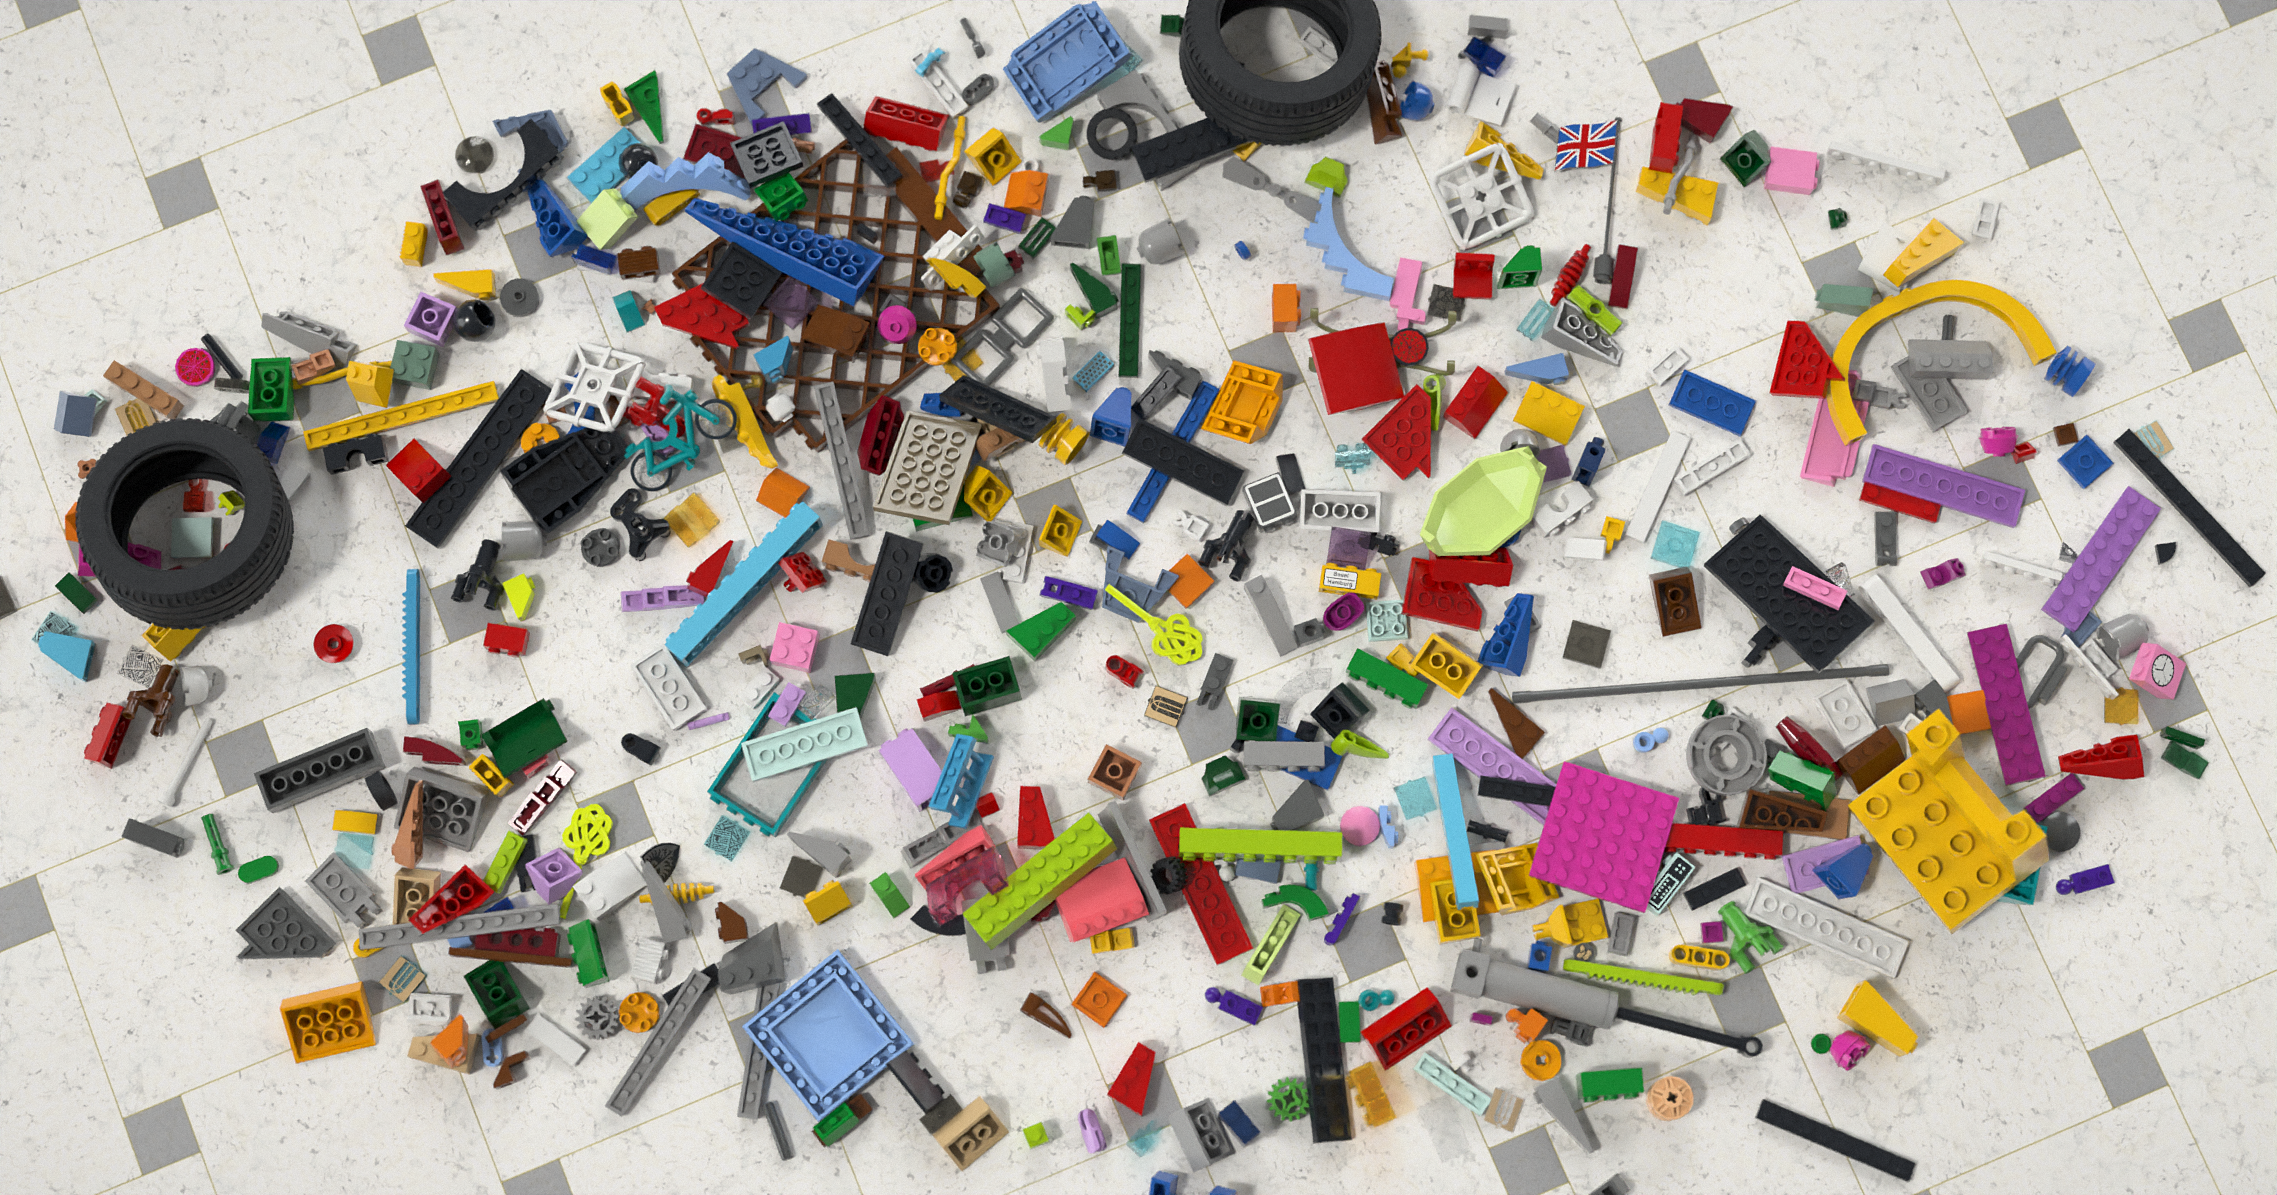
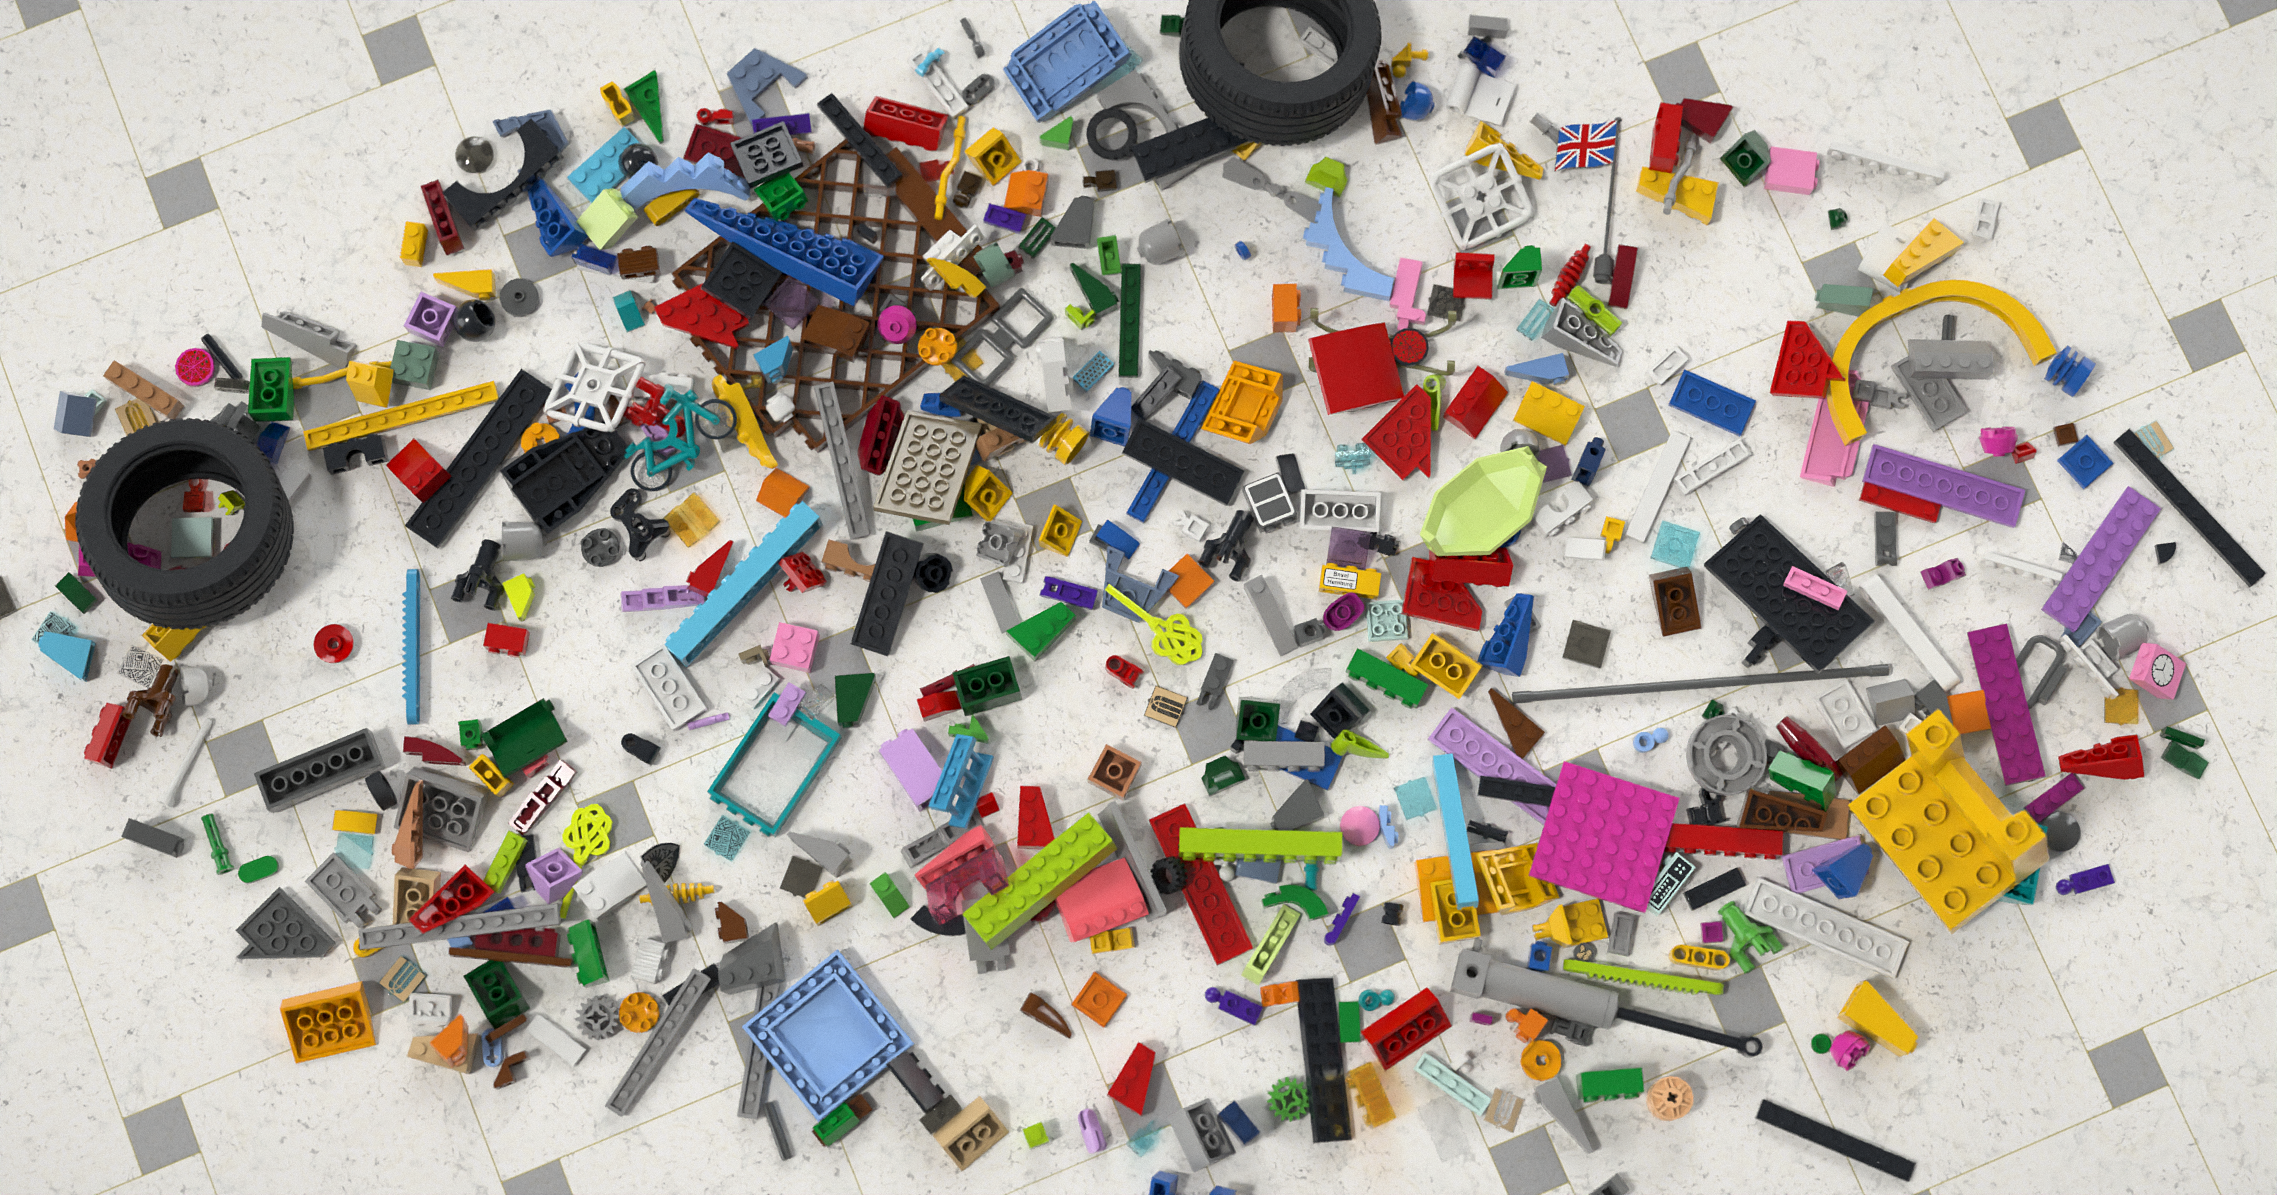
(314, 367): nougat slope -> none
(804, 744): light aqua plate -> none

